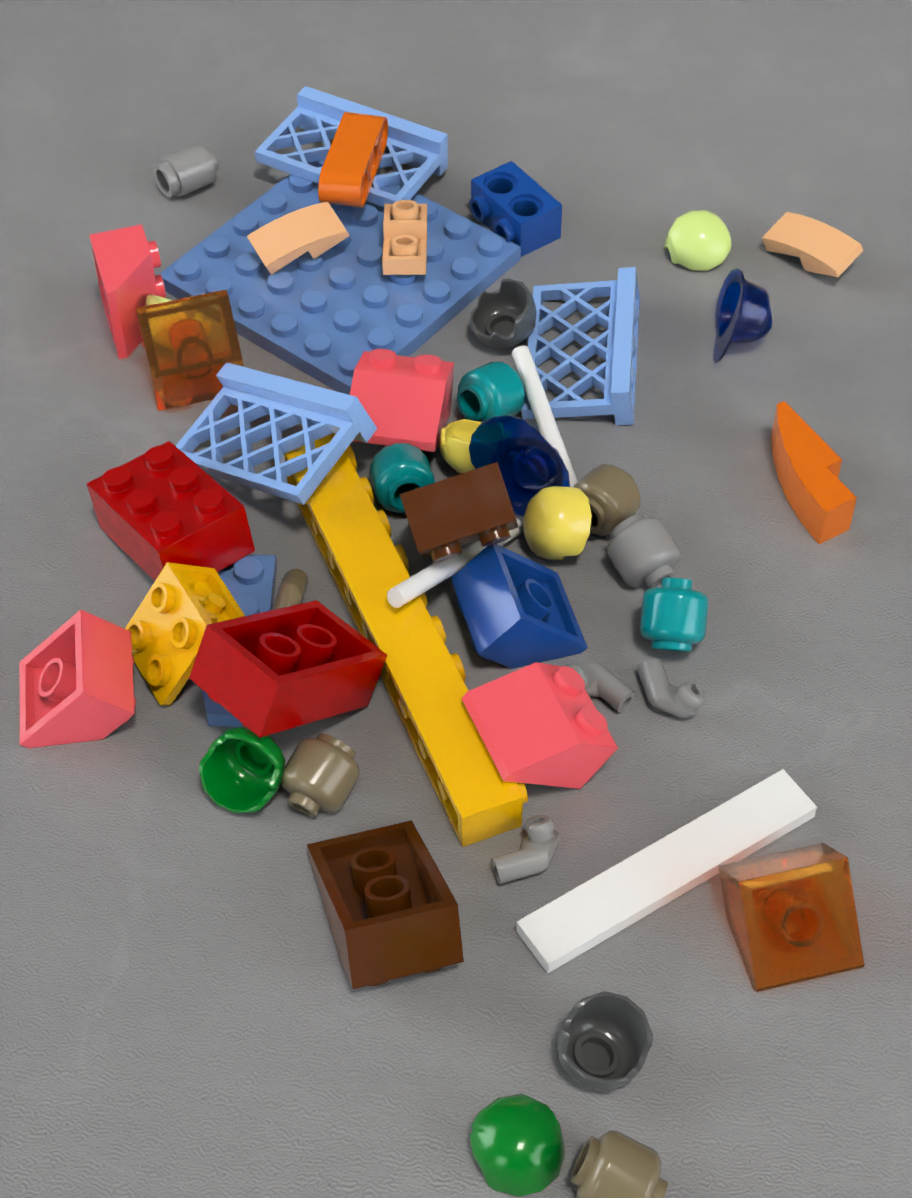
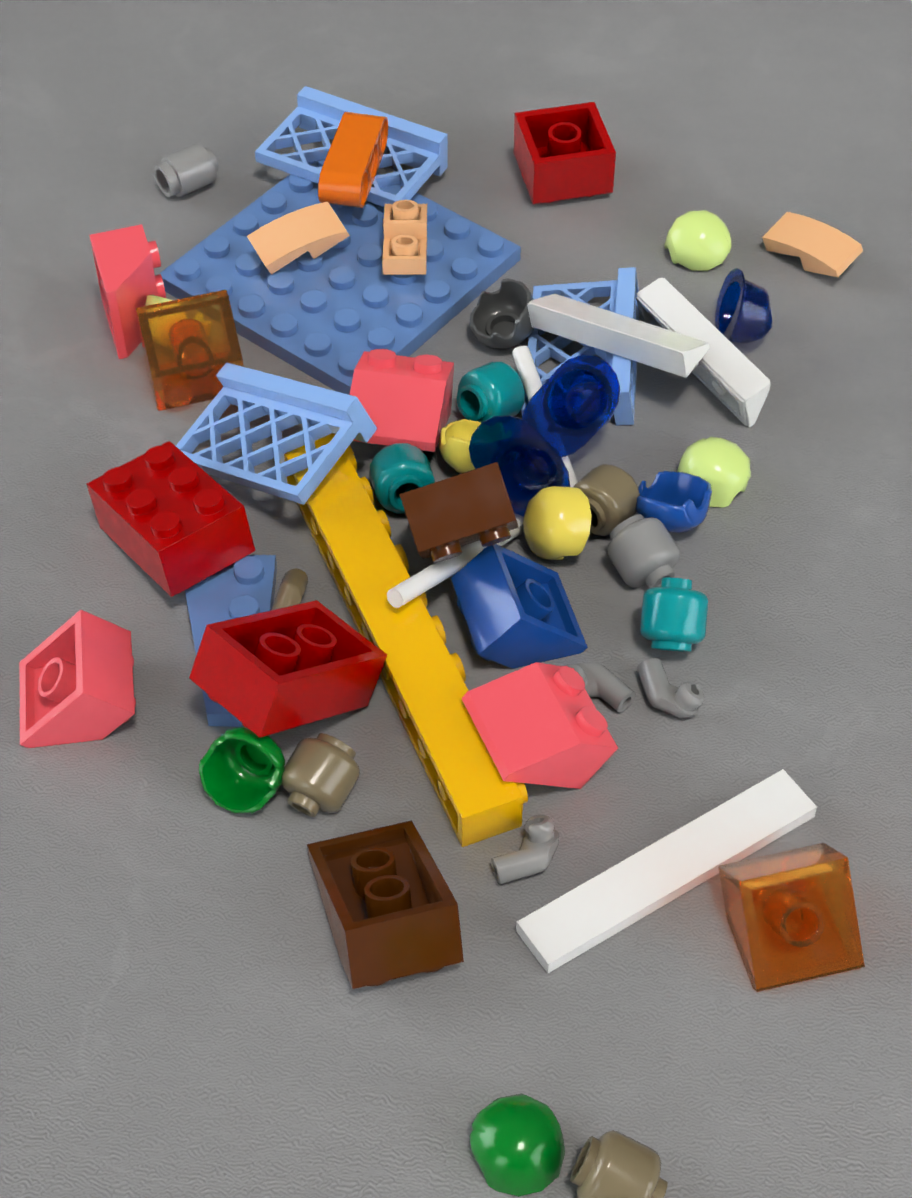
(172, 624): yellow bracket -> none
(516, 207): blue brick -> none
(564, 152): none -> red brick
(574, 403): none -> clear blue piece
(604, 1041): dark grey hair -> none
(617, 334): none -> white slope
(676, 500): none -> blue hair
(721, 465): none -> yellowish green hair
(723, 366): none -> white slope
(810, 475): orange slope -> none

